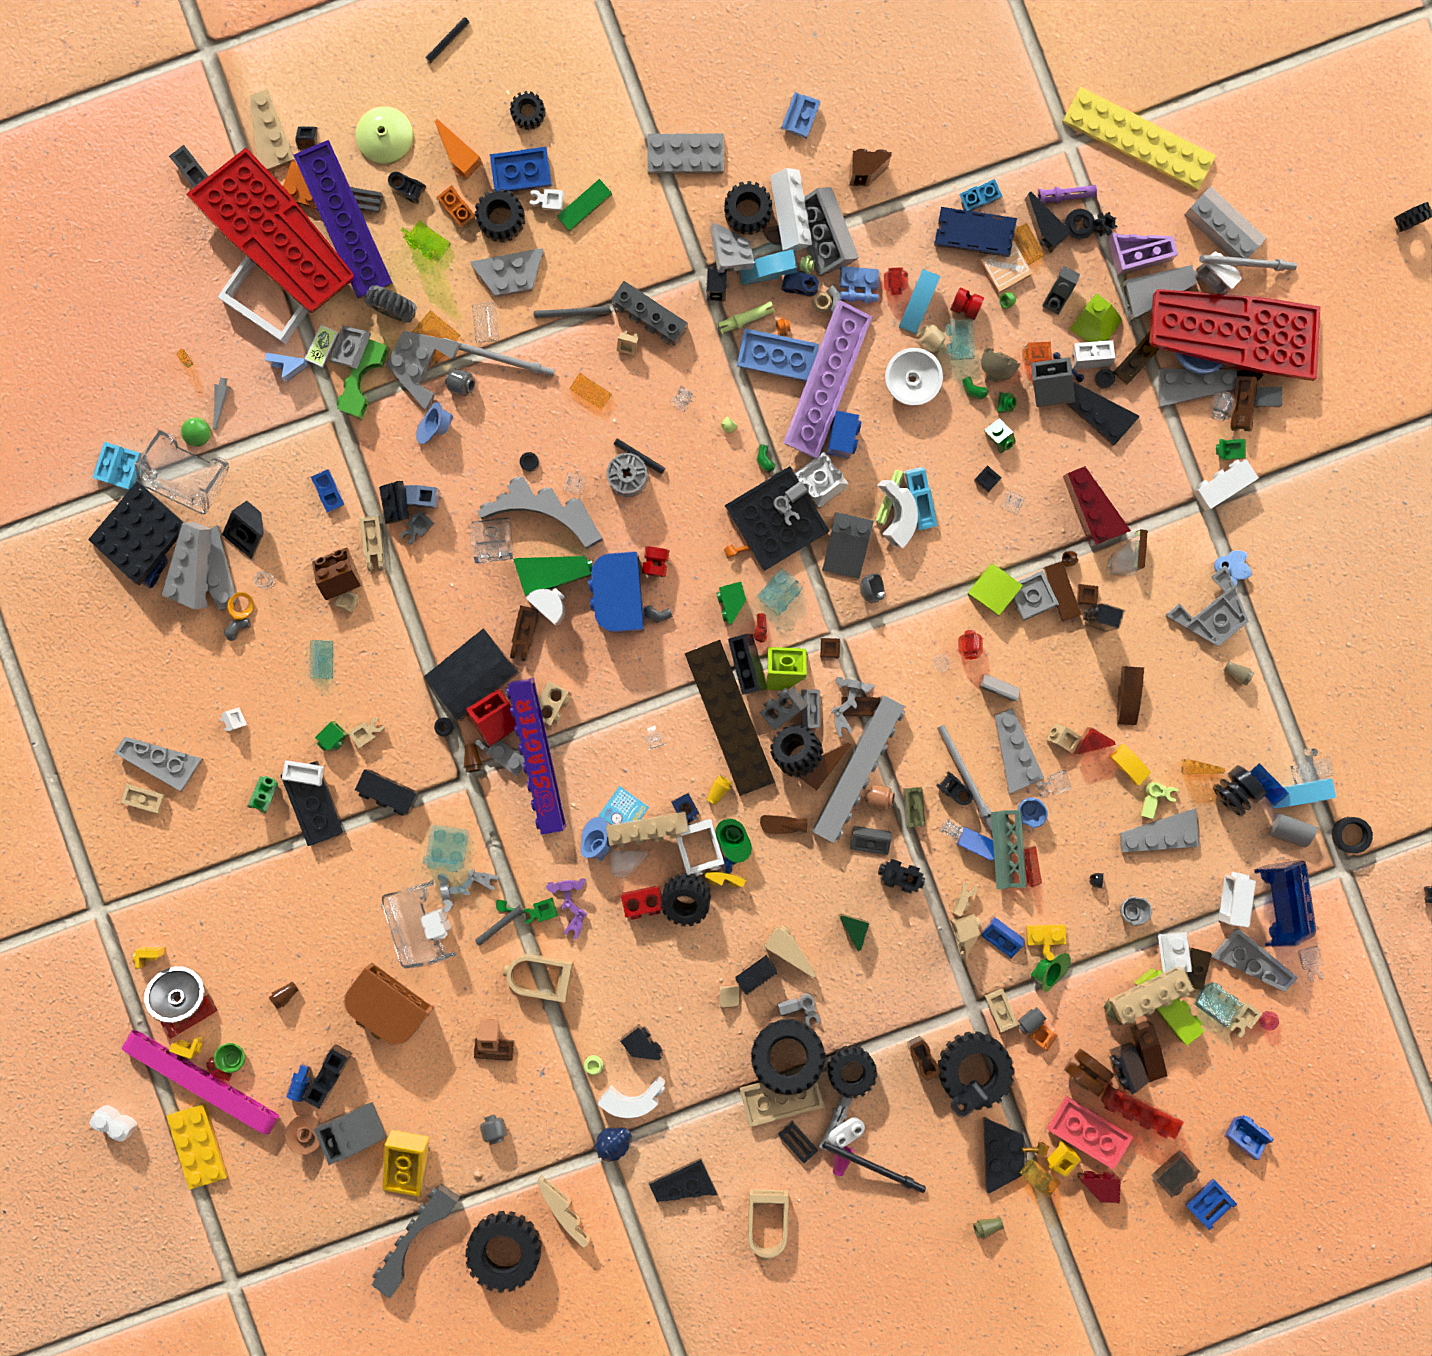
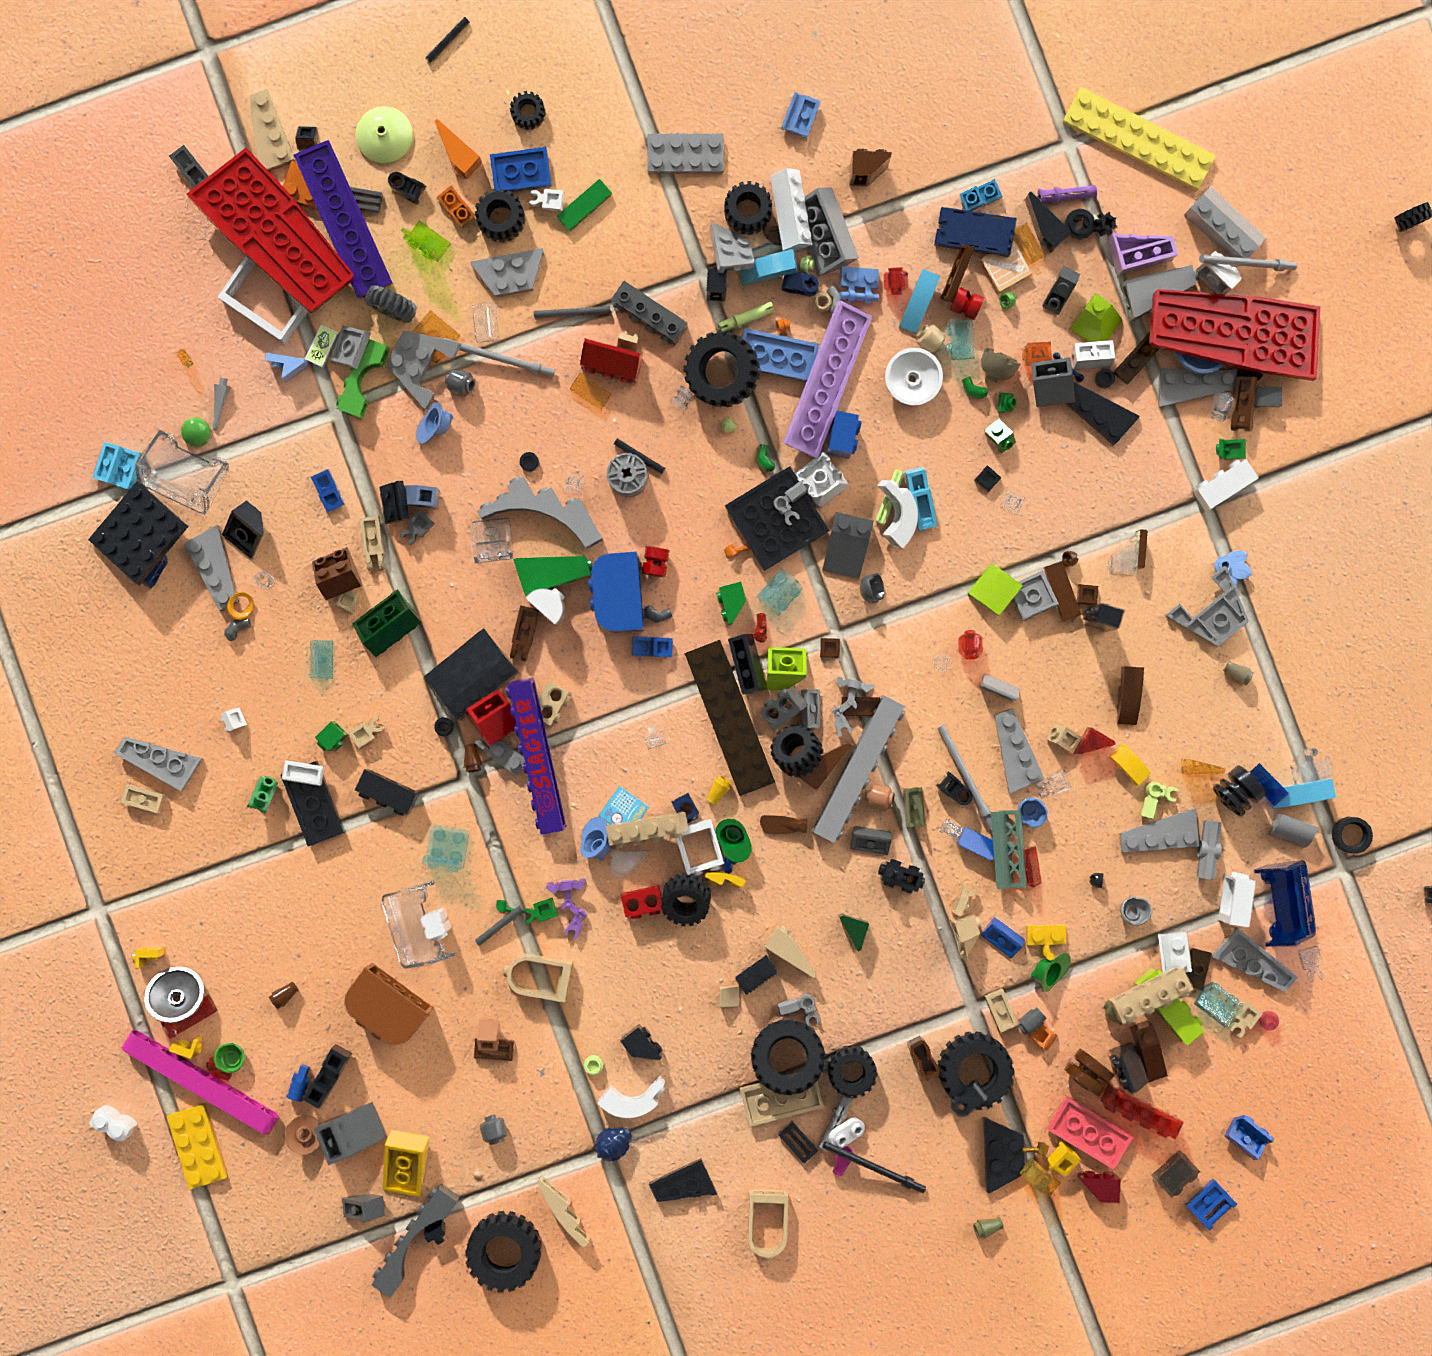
(189, 566): light grey wedge -> none
(363, 1207): none -> dark grey slope
(386, 623): none -> dark green slope
(435, 1232): none -> black tile
(482, 878): light grey piece -> none
(610, 361): none -> red slope
(652, 646): none -> blue slope
(698, 360): none -> black tyre
(957, 273): none -> reddish brown tile
(1094, 508): dark red wedge -> none
(1209, 849): none -> light grey piece

